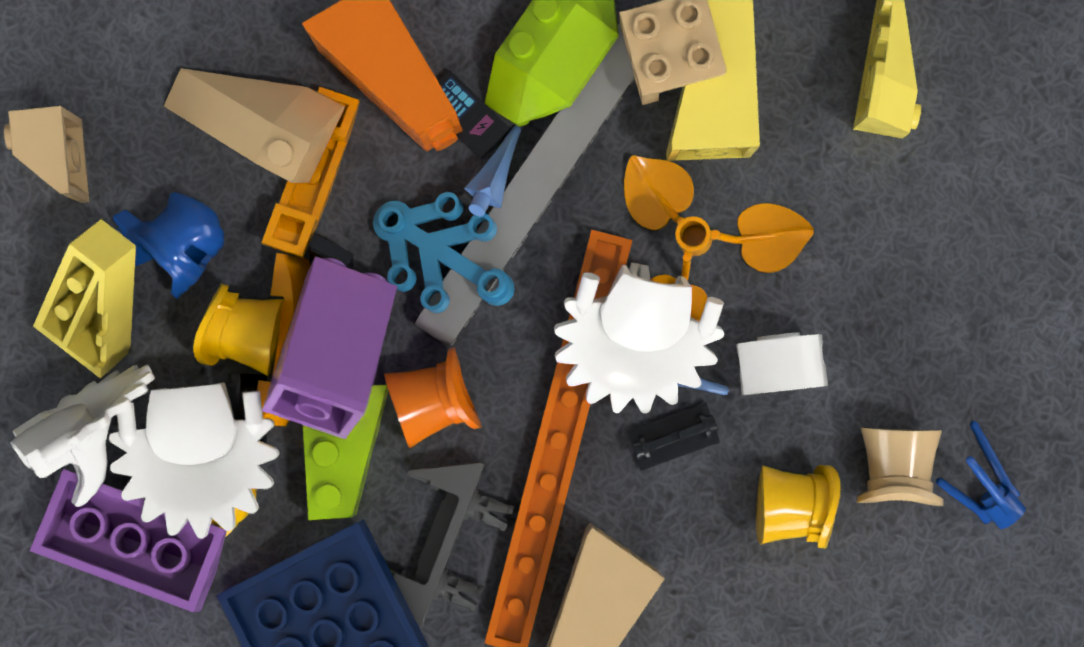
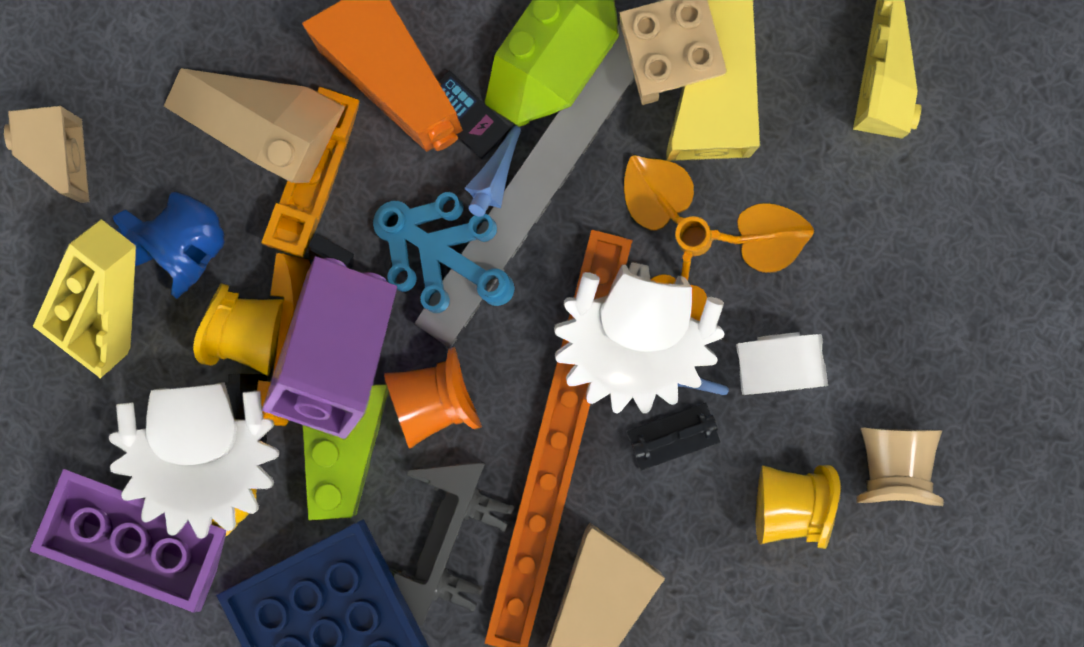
(79, 430): white piece -> none
(1000, 500): blue plant -> none

